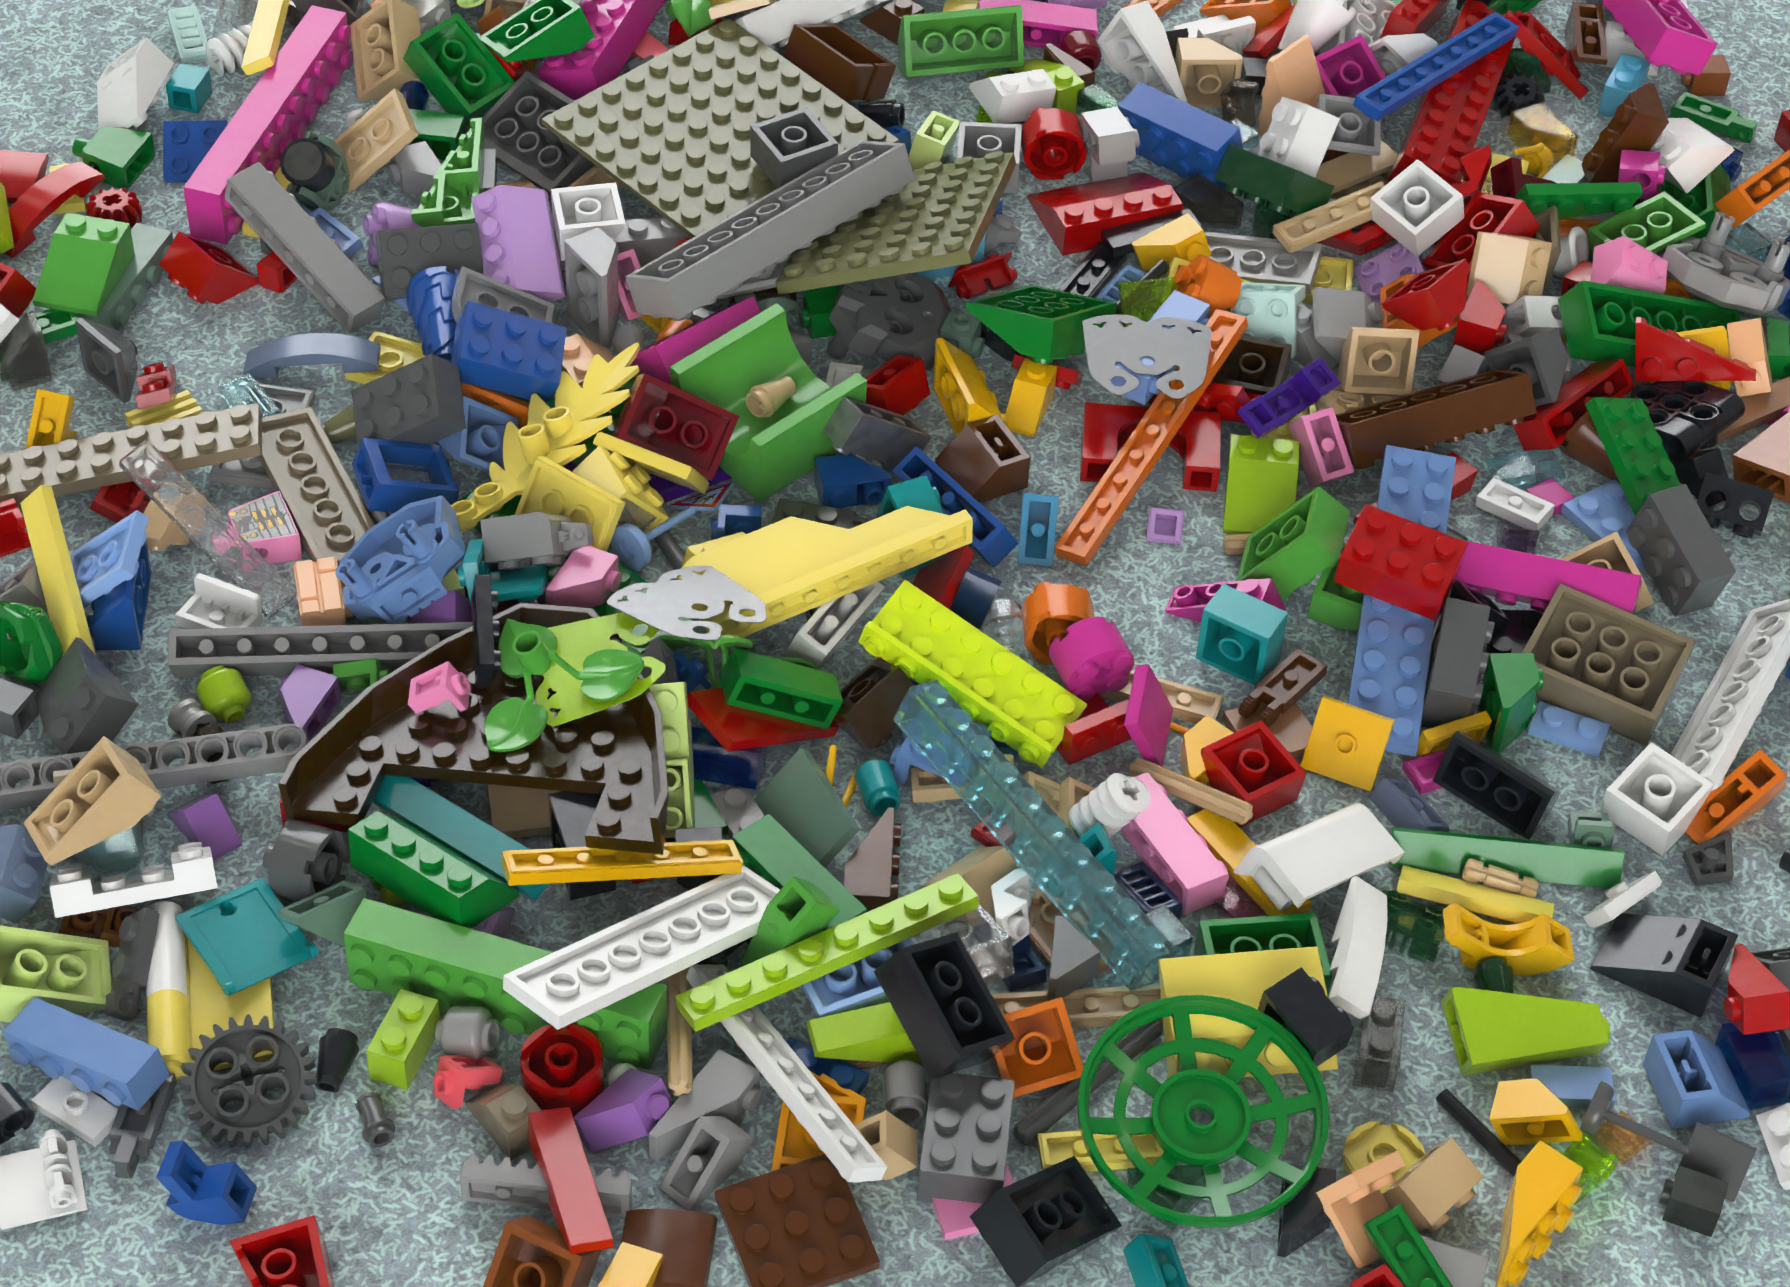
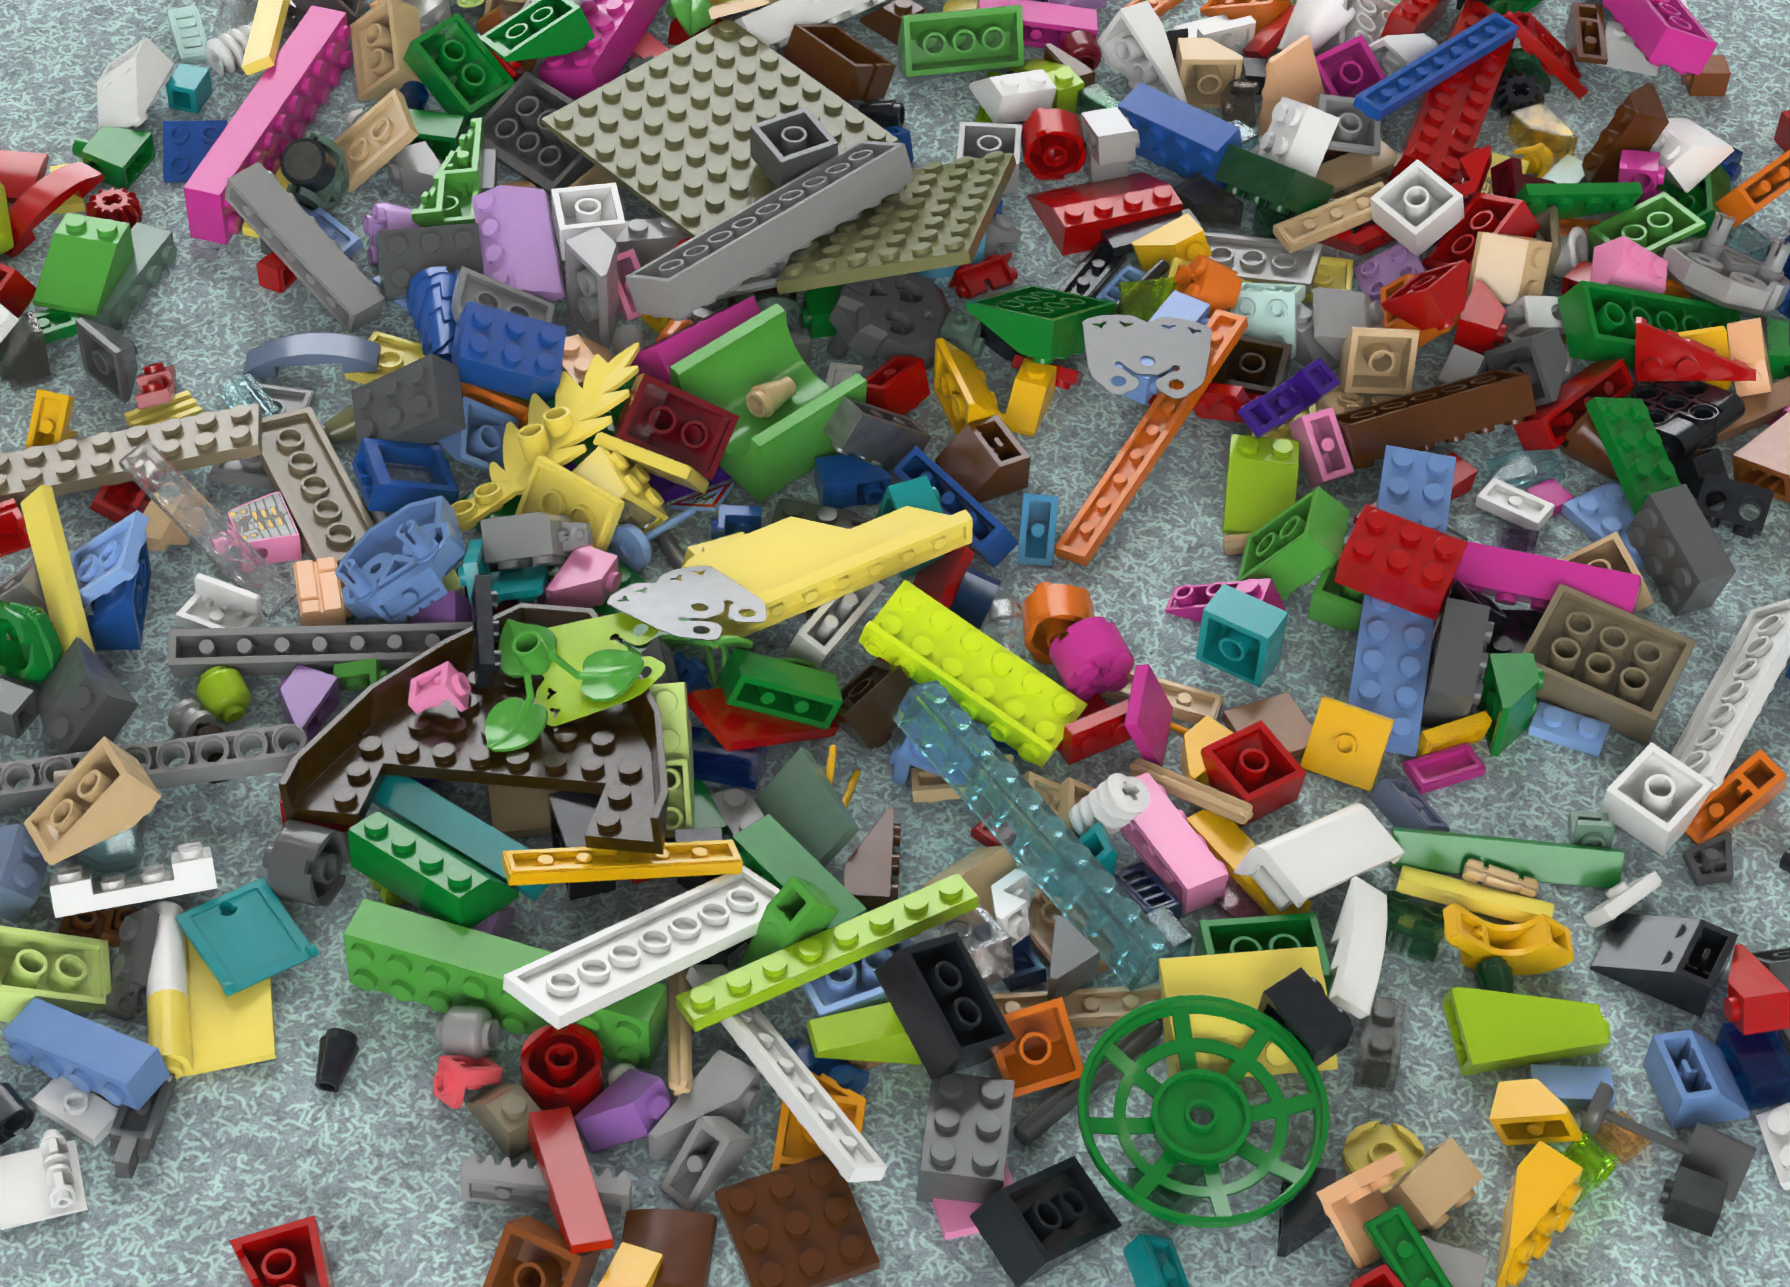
(204, 1192): blue brick -> none
(205, 270): red slope -> none
(207, 822): medium lavender slope -> none
(239, 1047): dark grey gear -> none
(326, 912): sand green slope -> none
(377, 1127): dark grey pin -> none
(403, 1039): lime brick -> none
(878, 786): teal brick -> none
(892, 1141): tan brick -> none
(905, 1090): light grey brick -> none
(933, 140): yellowish green brick -> none
(1059, 1146): light yellow tile -> none
(1110, 425): red arch -> none
(1165, 525): lavender slope -> none
(1283, 686): reddish brown hinge -> none
(1479, 1131): black bar -> none
(1495, 785): black slope -> none
(1625, 78): medium azure brick -> none
(1714, 117): green hinge -> none

